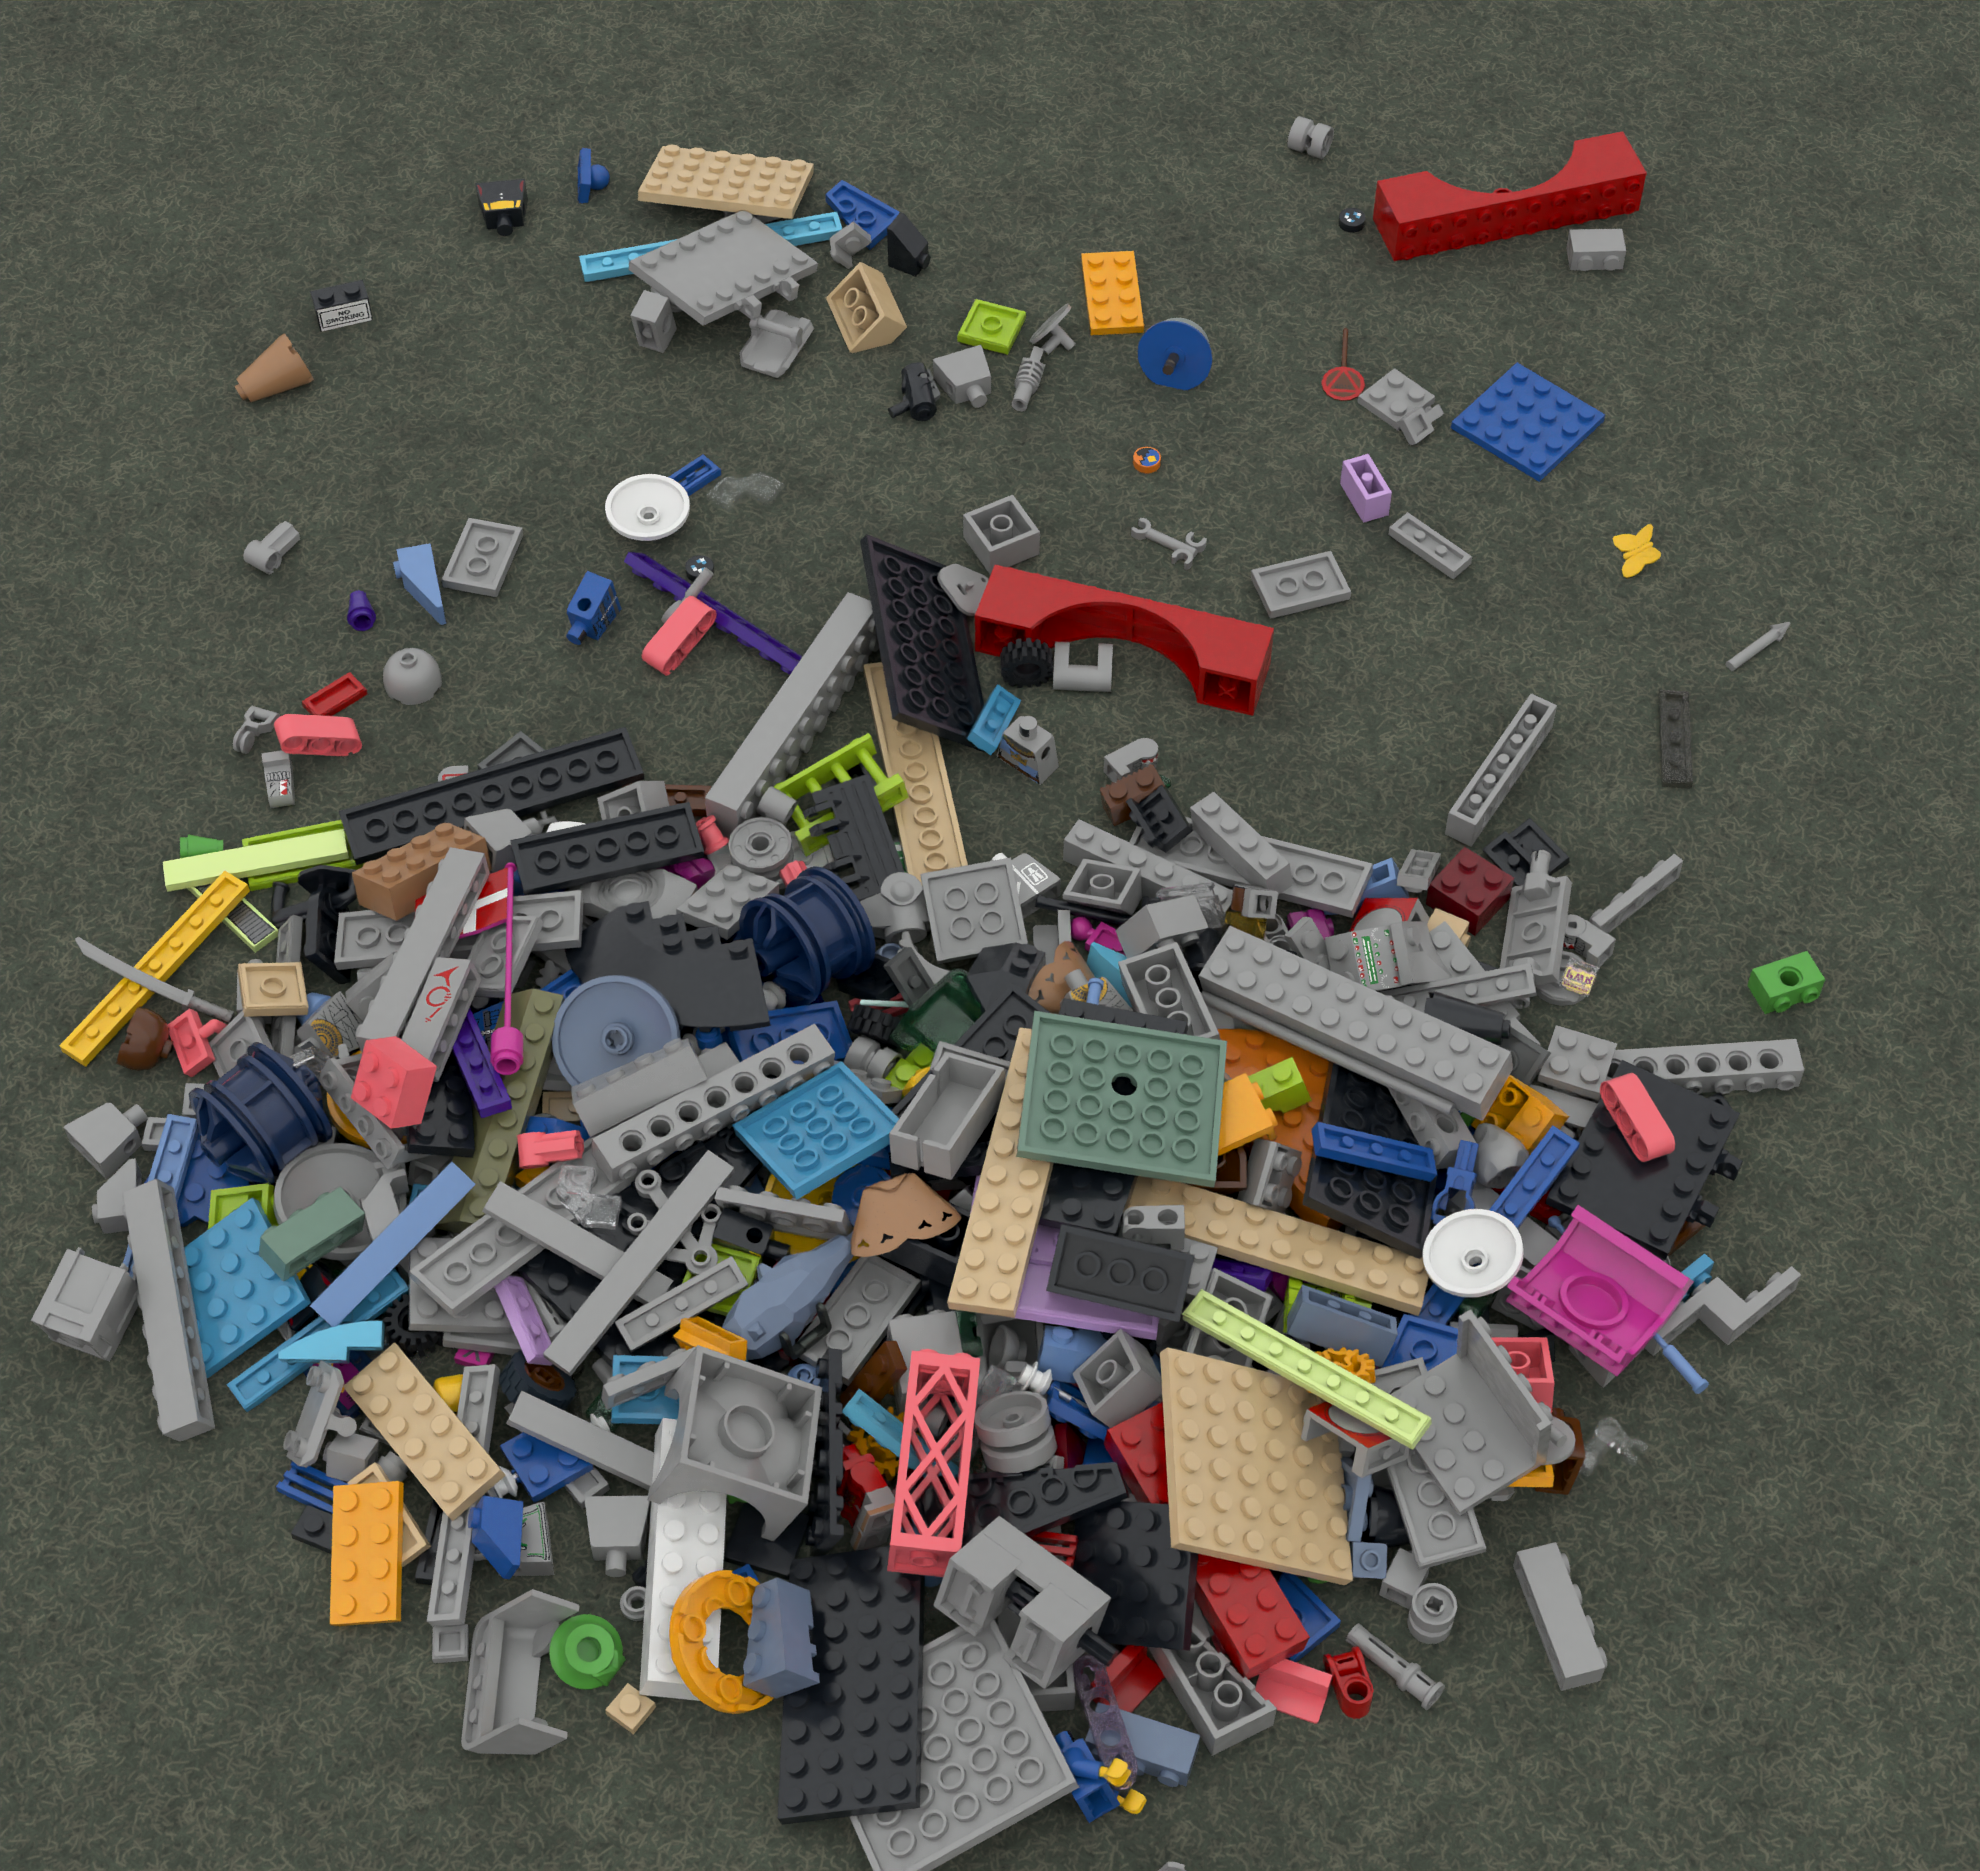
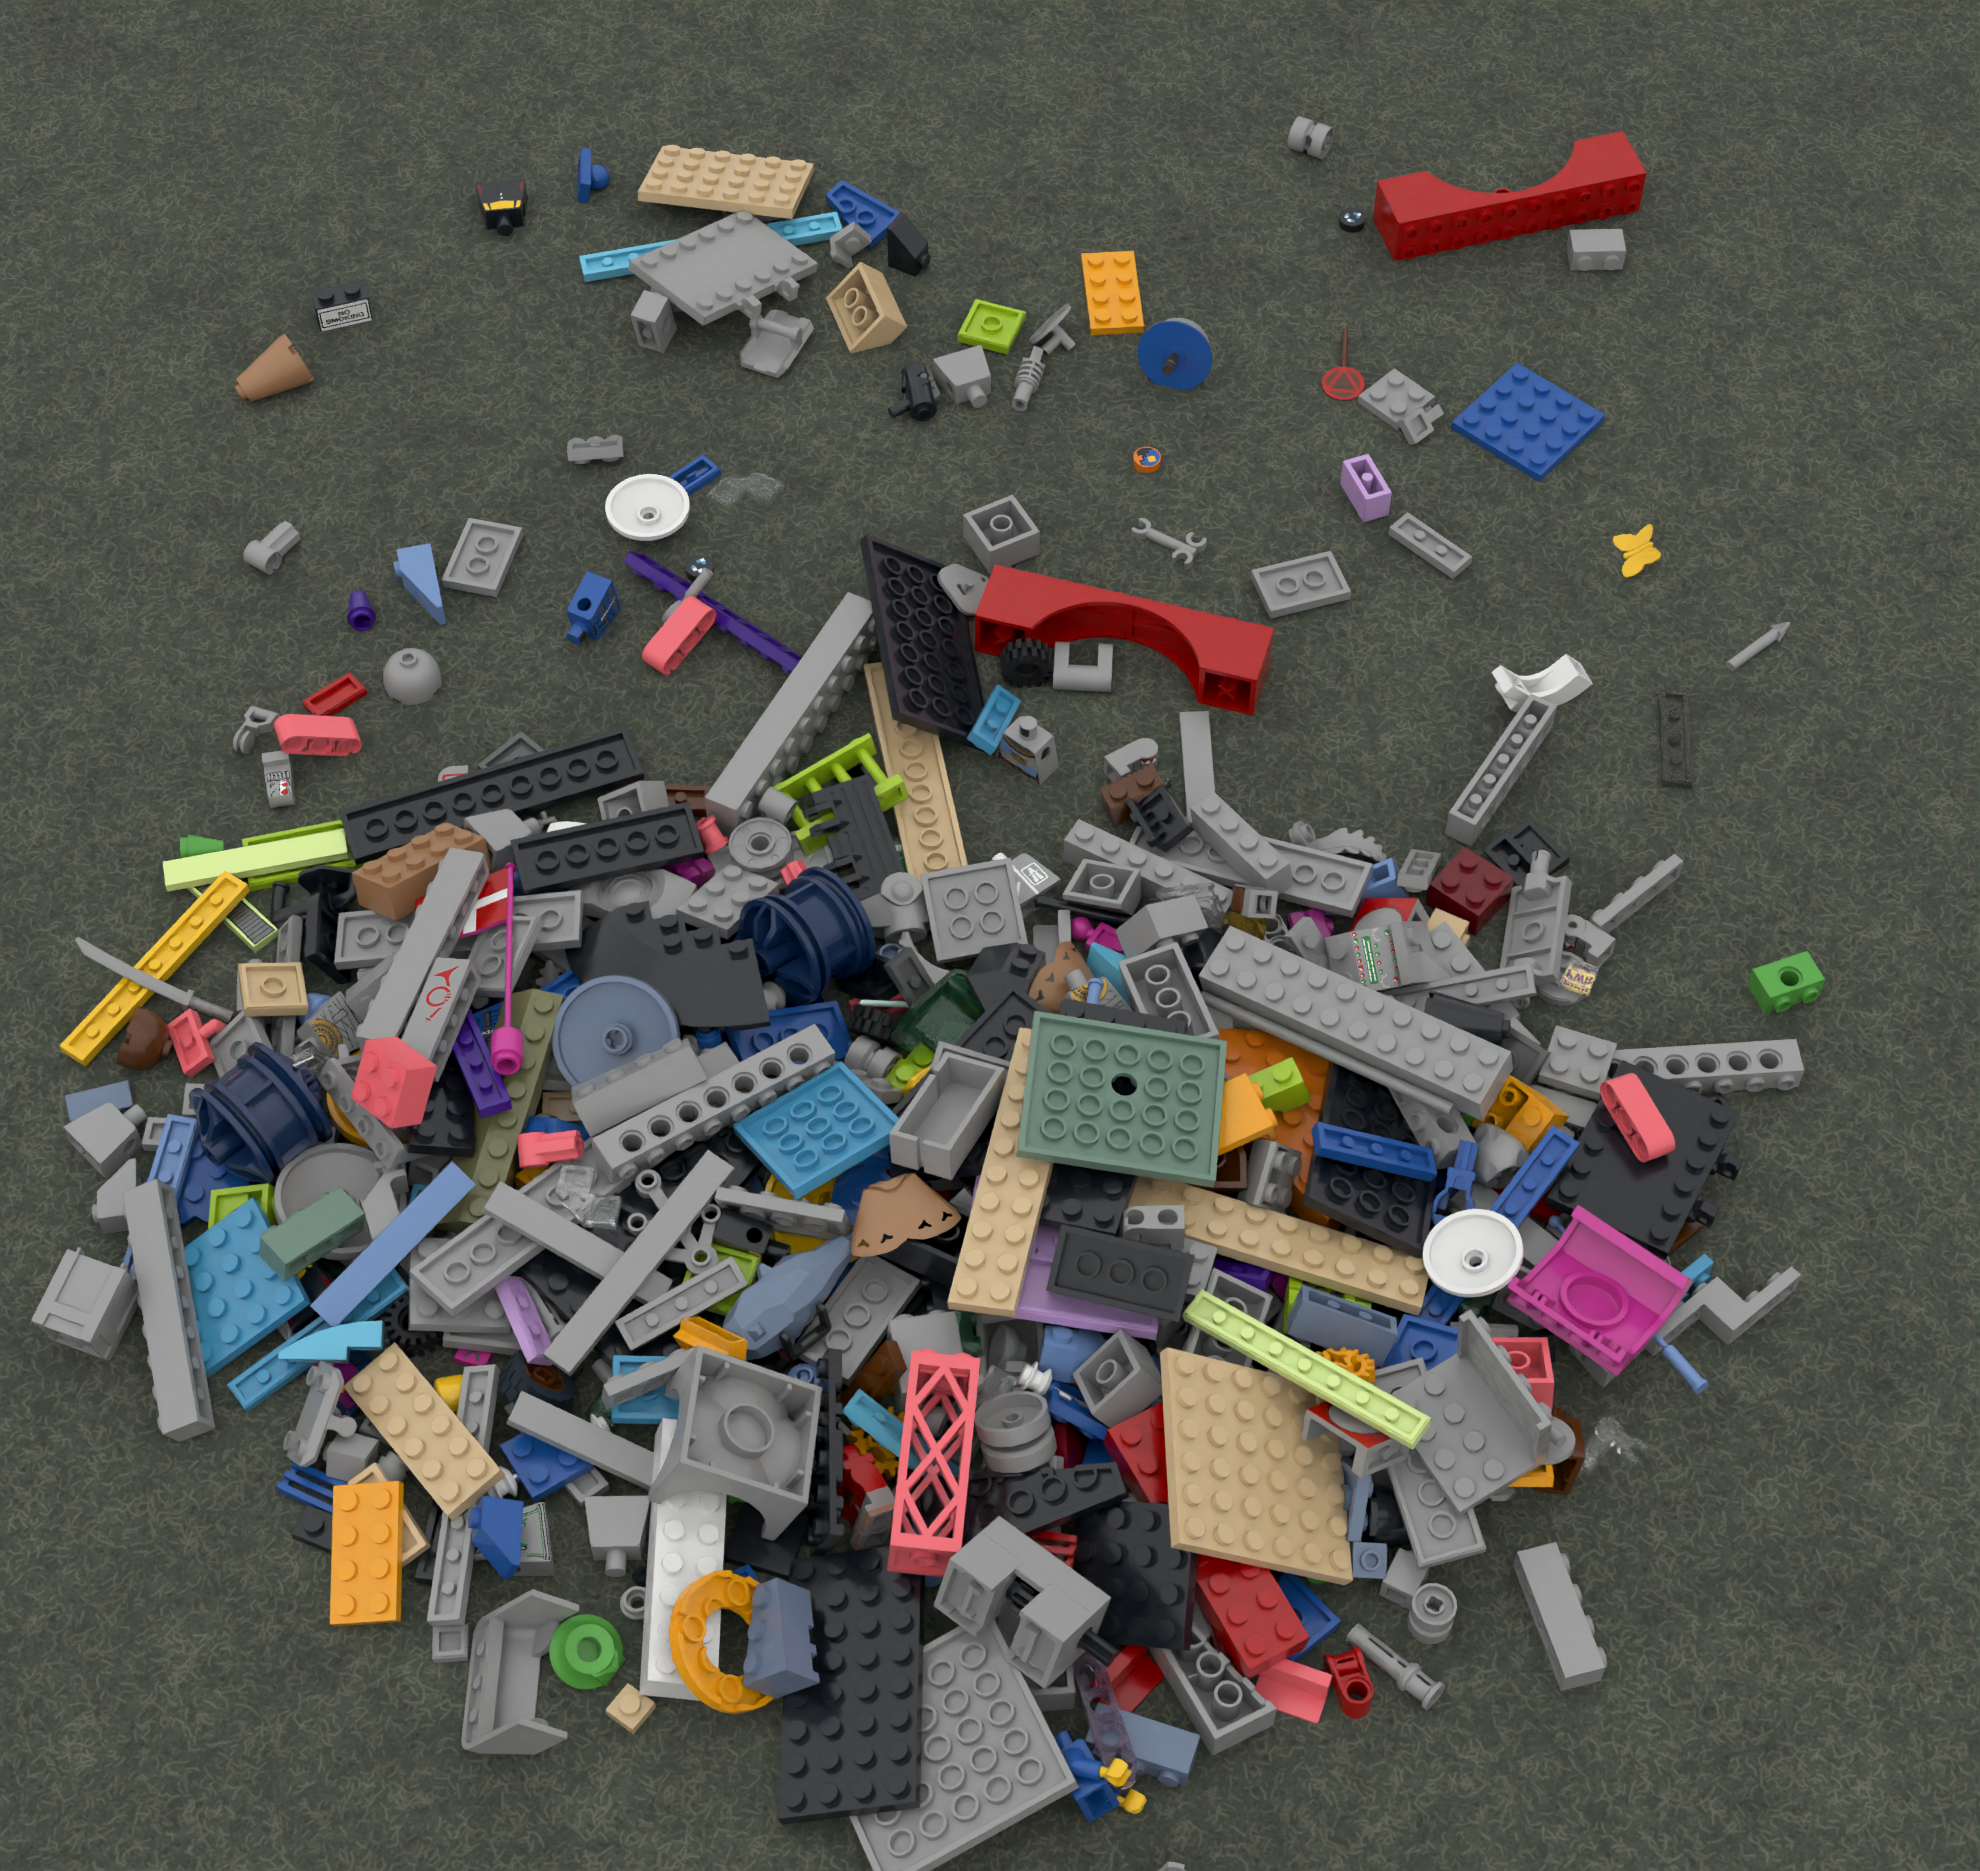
(85, 1101): none -> sand blue tile
(595, 448): none -> light grey plate
(1196, 757): none -> light grey tile
(1337, 842): none -> light grey plant
(1555, 684): none -> white arch

